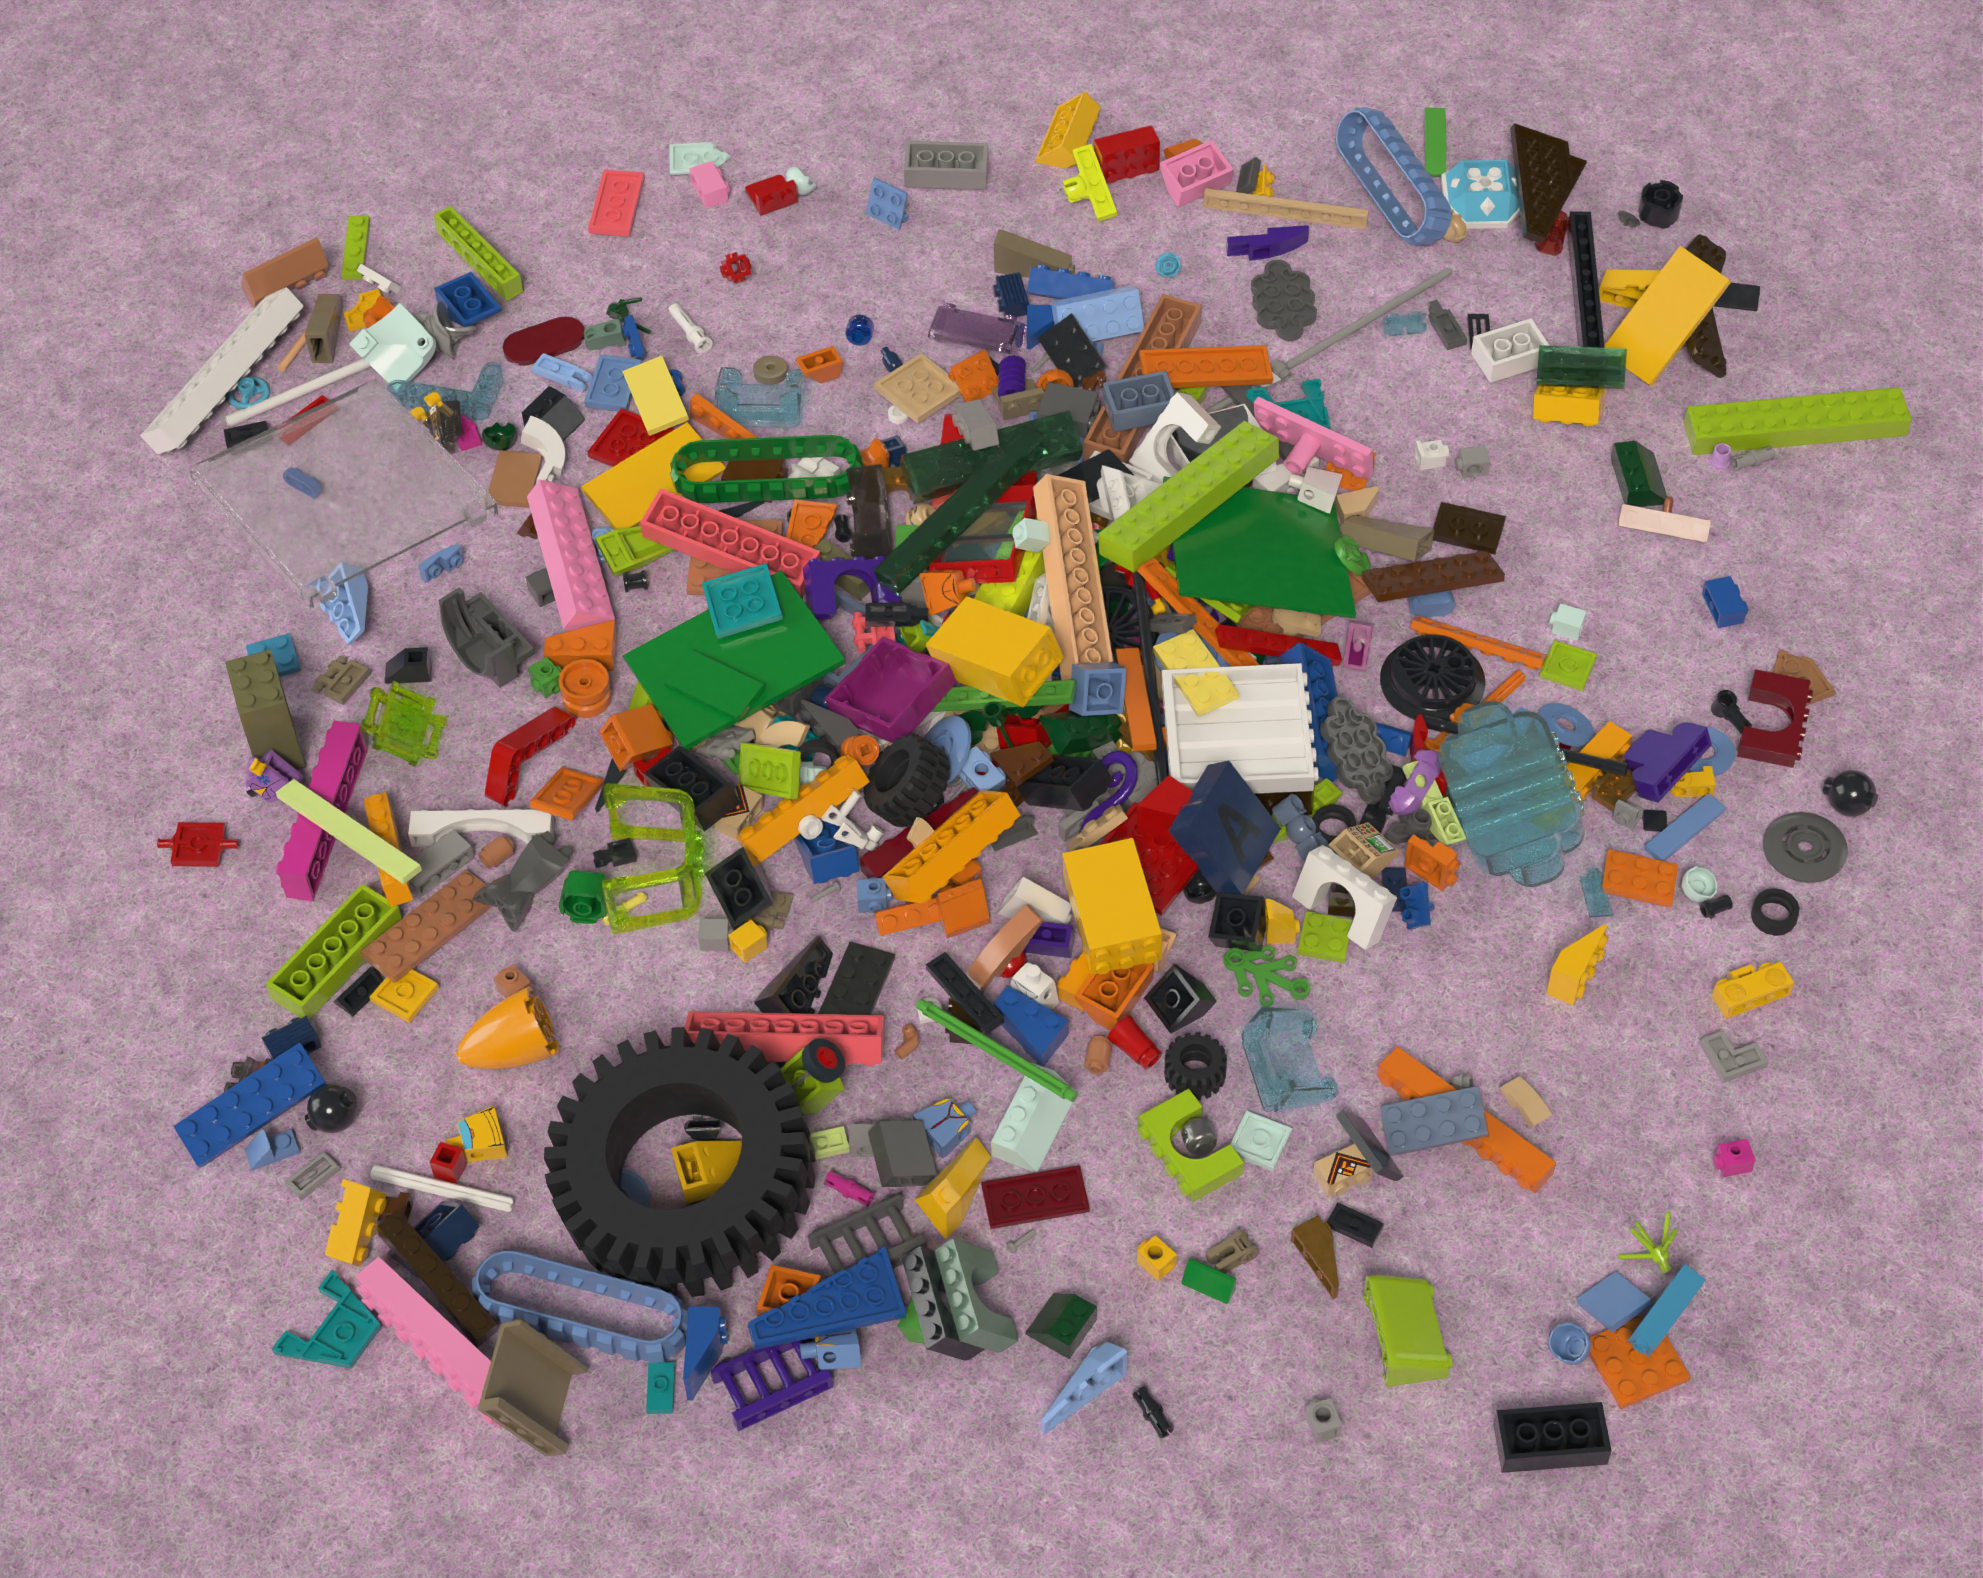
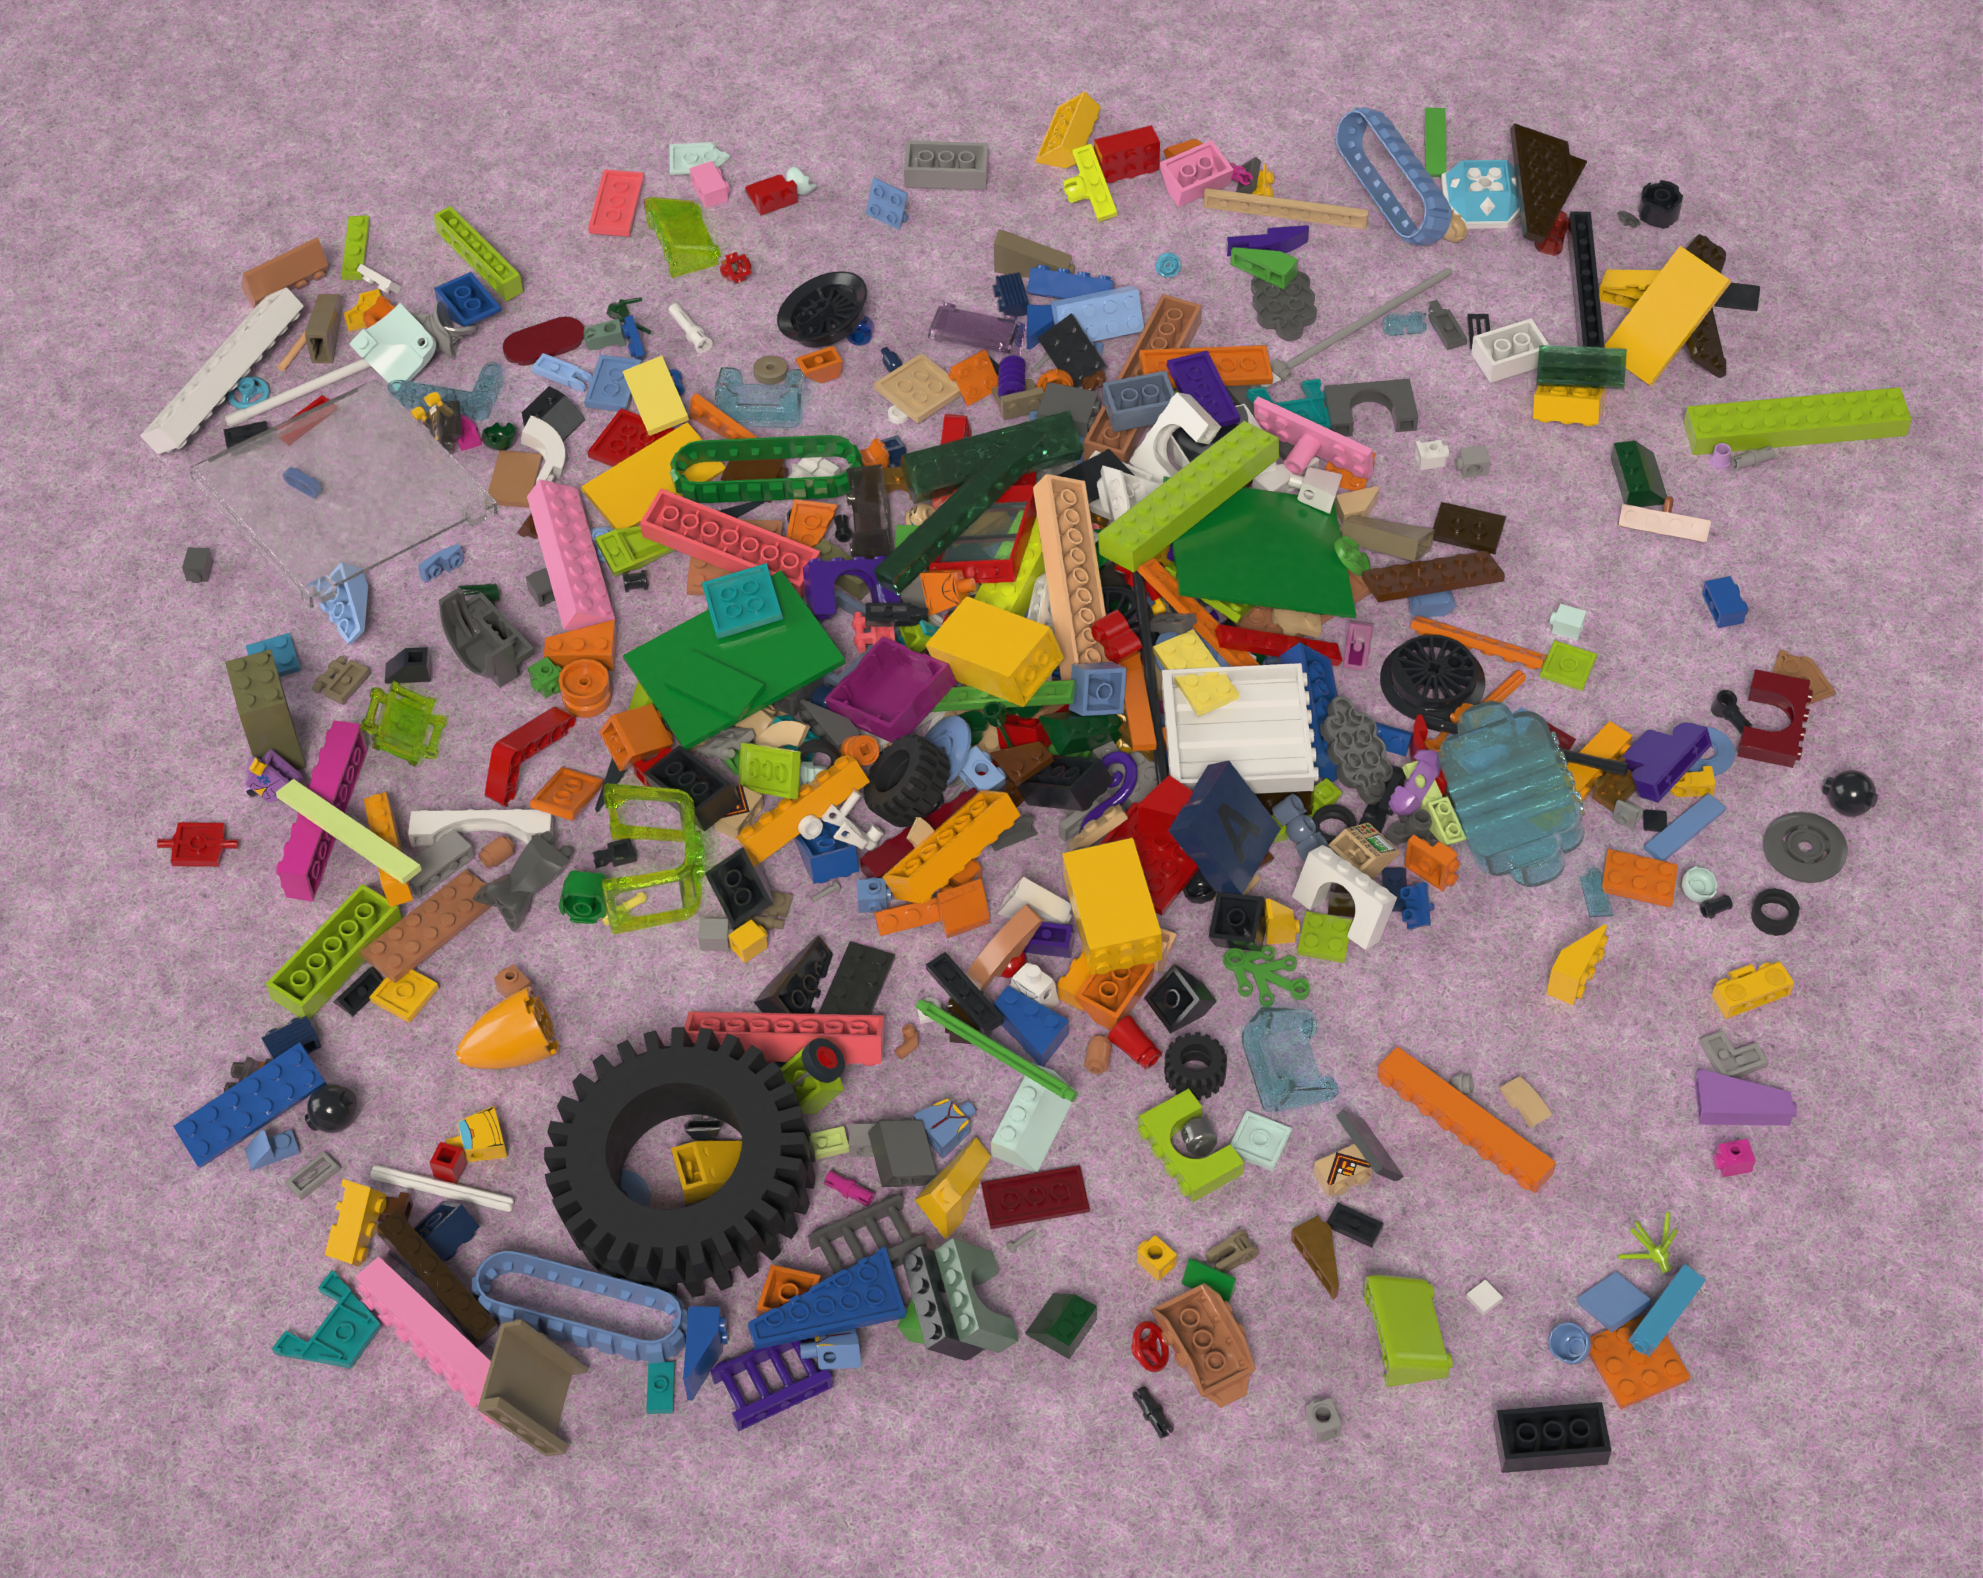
(197, 564): none -> dark grey brick
(489, 590): none -> dark green plant
(681, 234): none -> clear neon green windscreen
(820, 303): none -> black piece
(975, 424): light grey brick -> none
(1031, 535): light aqua brick -> none
(1097, 1373): light blue wedge -> none
(1116, 637): none -> red brick
(1147, 1347): none -> red piece
(1200, 379): none -> dark purple plate
(1207, 1343): none -> nougat slope
(1240, 174): none -> dark pink pin
(1266, 264): none -> bright green slope
(1393, 394): none -> dark grey arch
(1434, 1121): sand blue plate -> none
(1484, 1297): none -> white tile
(1583, 728): medium blue piece -> none
(1741, 1102): none -> medium lavender slope

